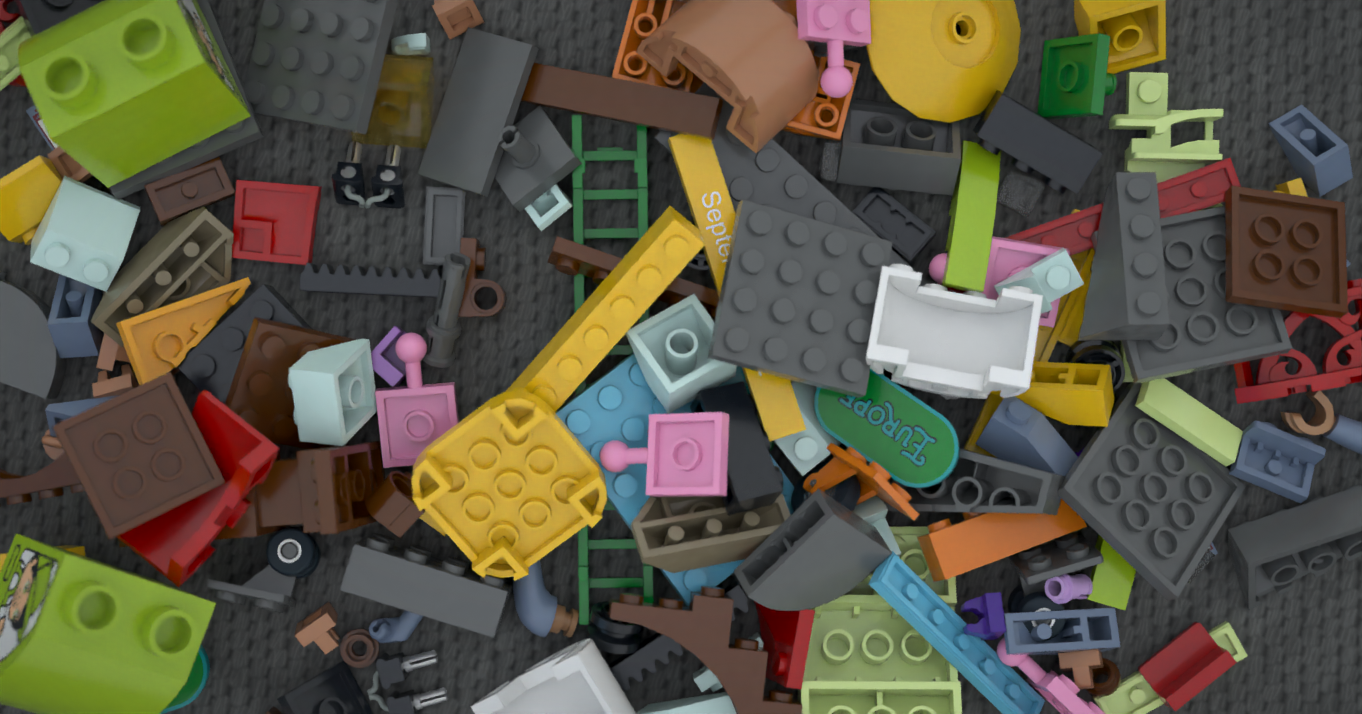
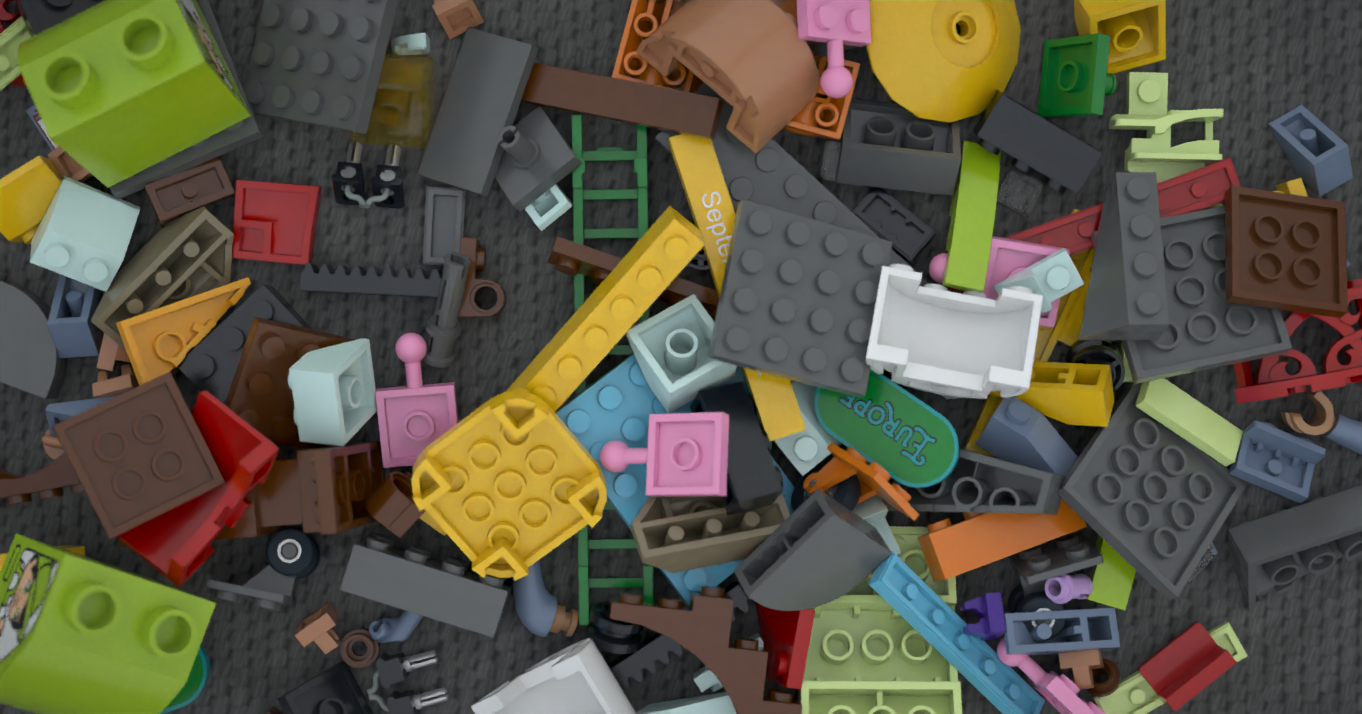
(385, 359): medium lavender panel -> none

